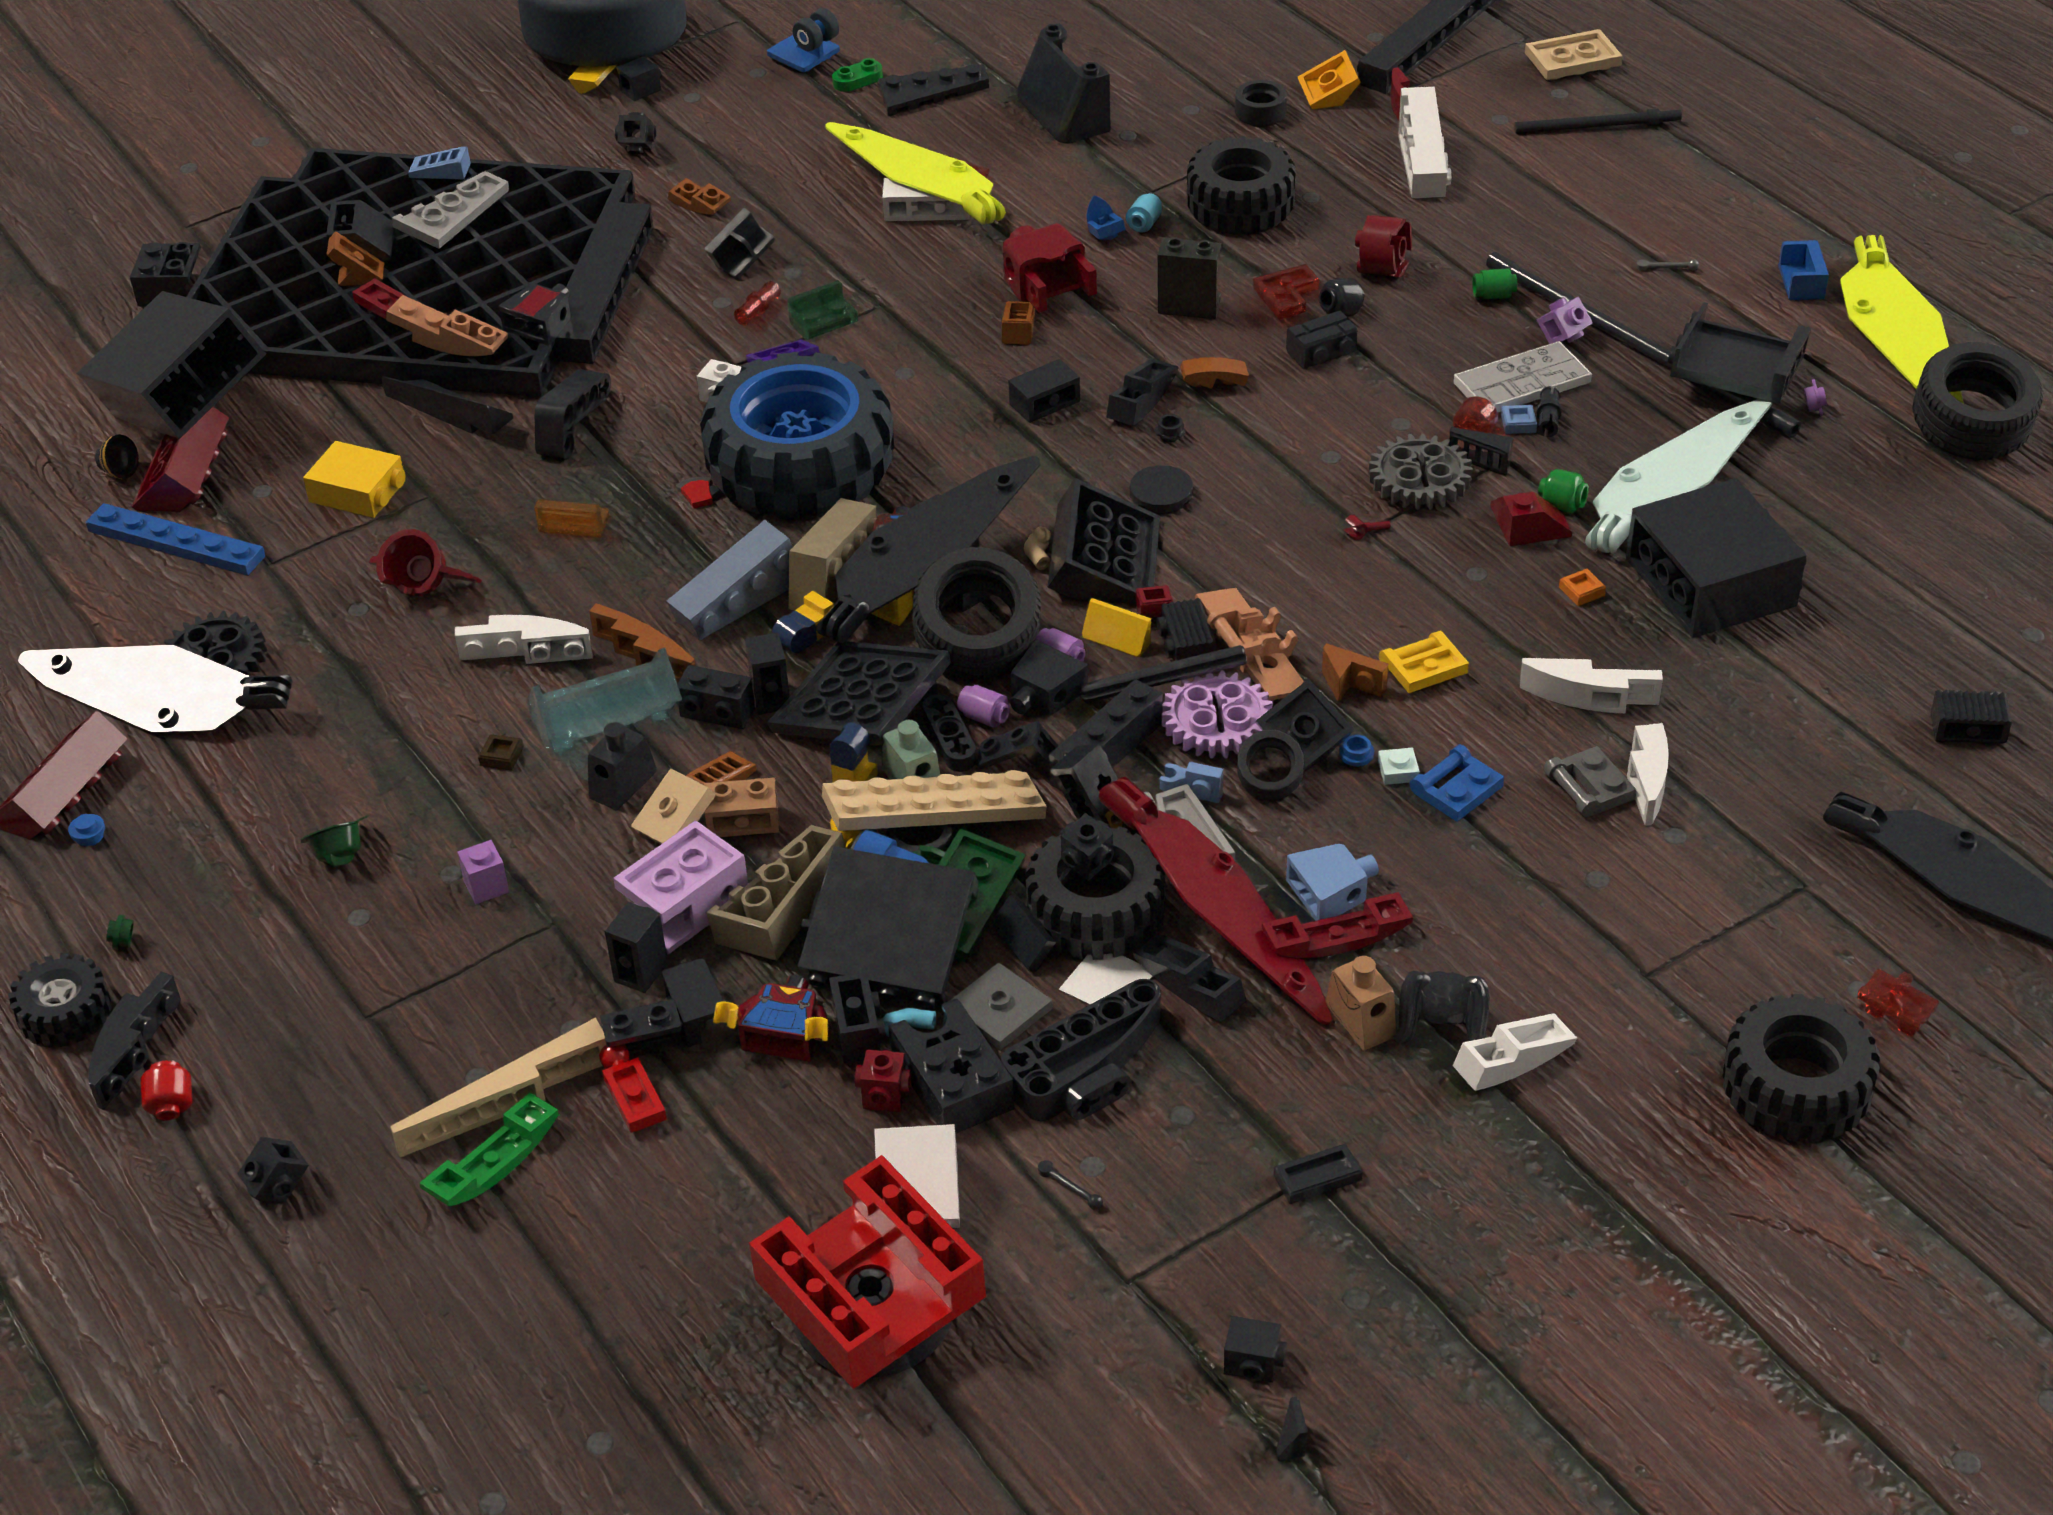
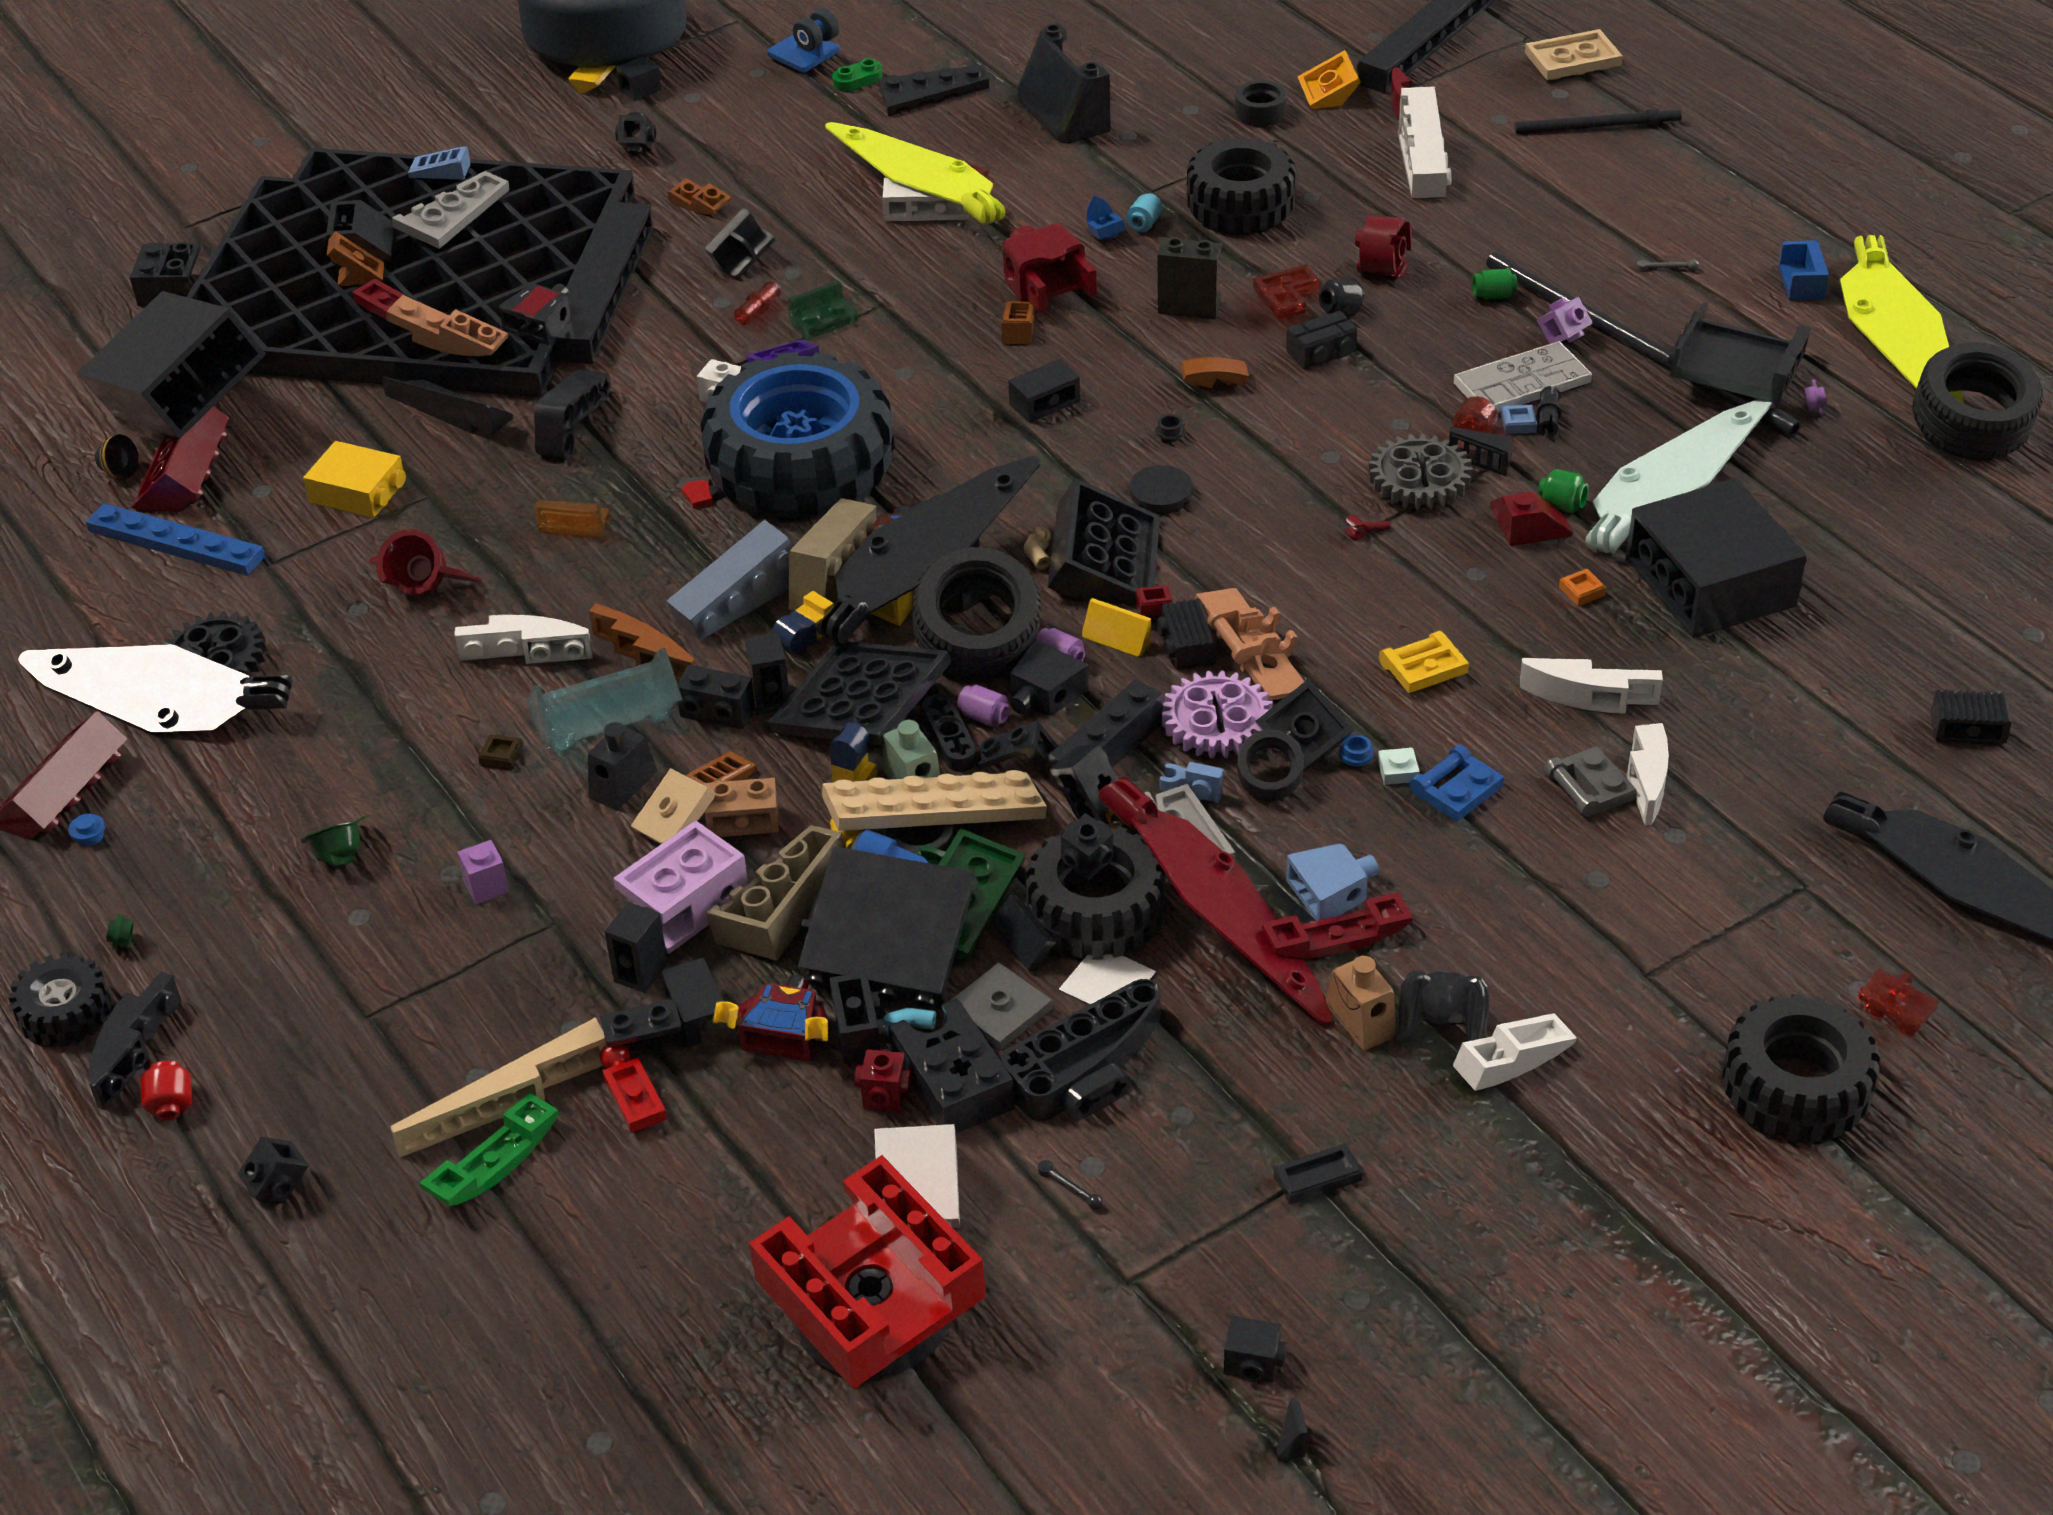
(1140, 391): black slope -> none
(1165, 673): black axle -> none
(1192, 976): black slope -> none
(1348, 669): dark orange slope -> none

